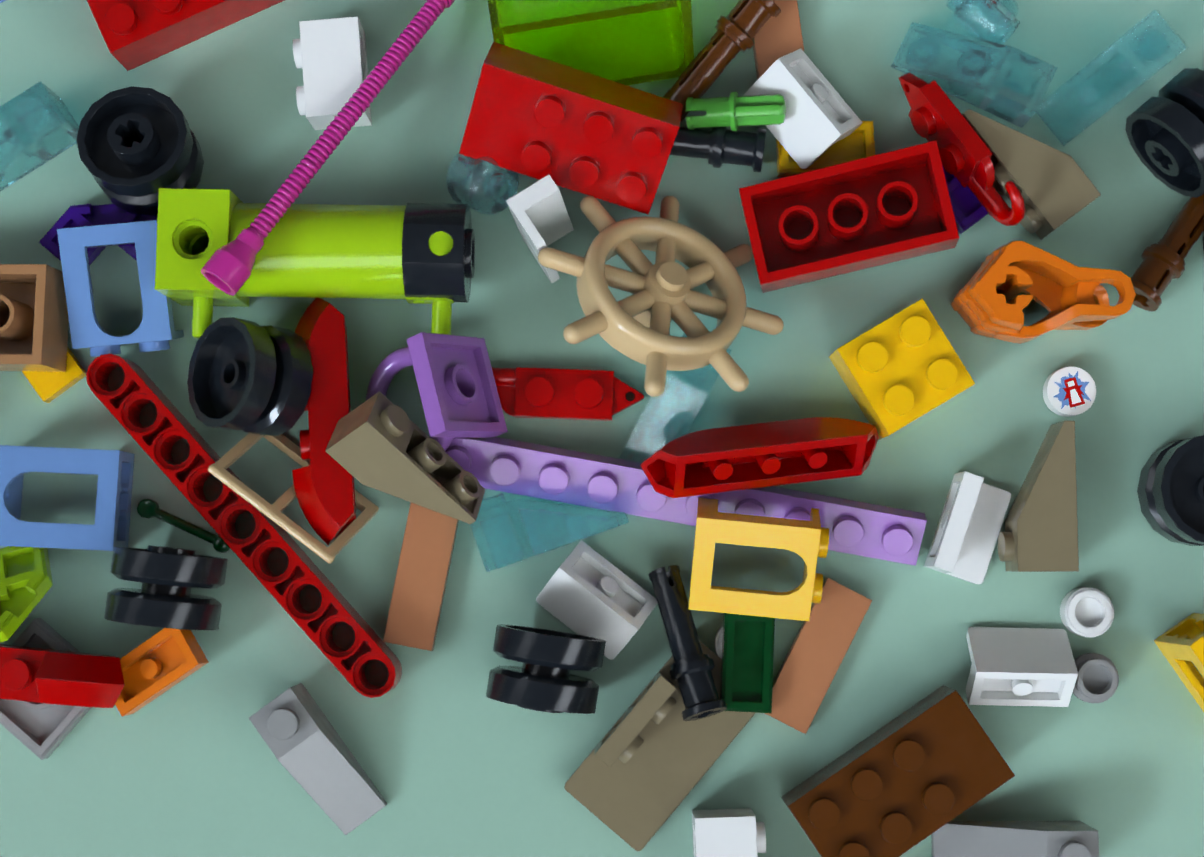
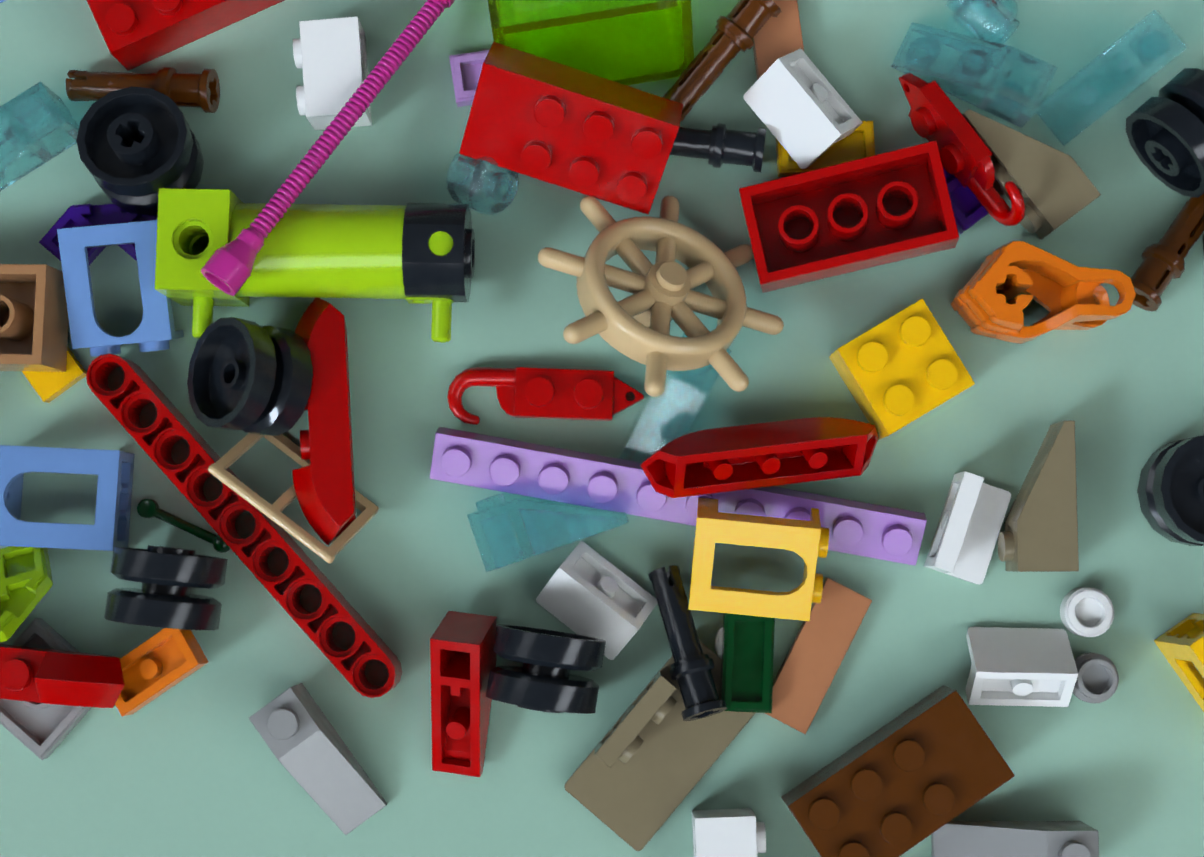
(183, 88): none -> reddish brown pin
(396, 457): dark tan slope -> none
(421, 578): nougat tile -> none
(452, 382): medium lavender tile -> none
(459, 680): none -> red slope
(465, 75): none -> lavender tile
(541, 217): white panel -> none
(736, 111): bright green axle -> none
(1069, 391): white tile -> none

